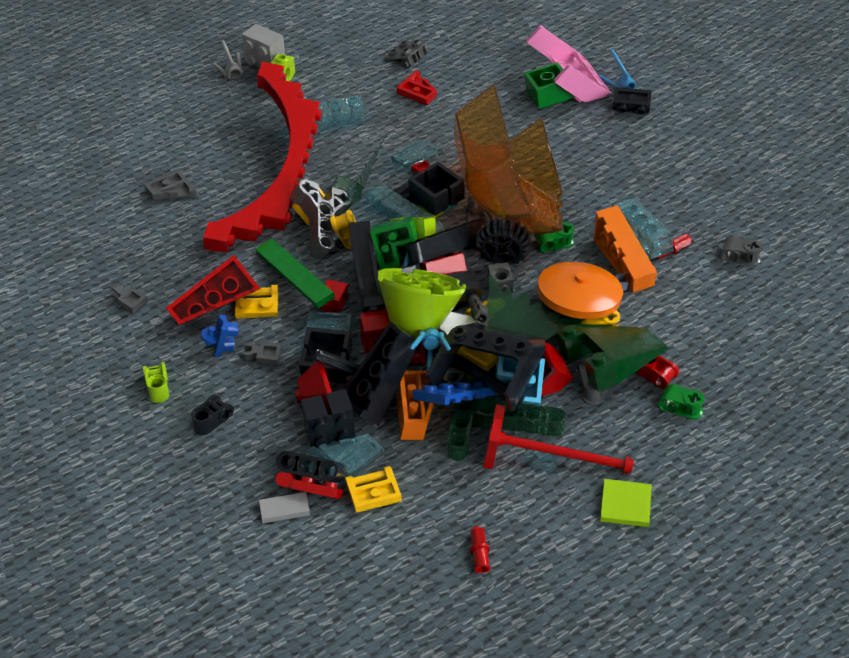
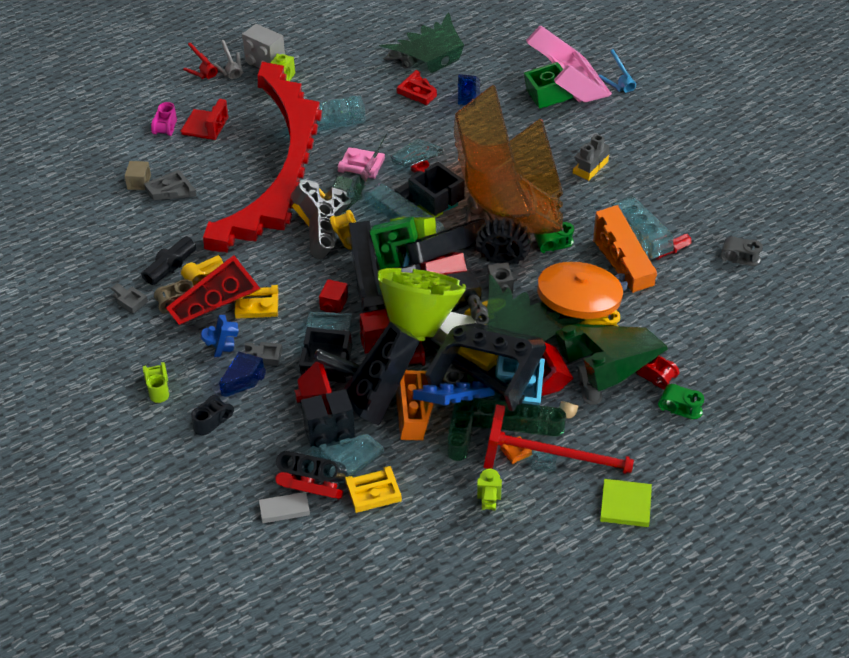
(137, 174): none -> dark tan brick
(164, 119): none -> dark pink piece
(168, 260): none -> black piece
(172, 293): none -> dark tan piece
(197, 272): none -> yellow piece
(207, 69): none -> red plant
(207, 123): none -> red bracket
(242, 374): none -> clear blue slope
(295, 273): green tile -> none
(356, 160): none -> bright pink plate
(430, 340): dark azure plant -> none
(432, 44): none -> clear green piece
(467, 88): none -> clear blue slope
(479, 550): red axle -> none
(489, 488): none -> lime hips
(514, 453): none -> orange tile
(569, 408): none -> tan hinge
(591, 157): none -> dark grey hips
(632, 100): black bracket -> none

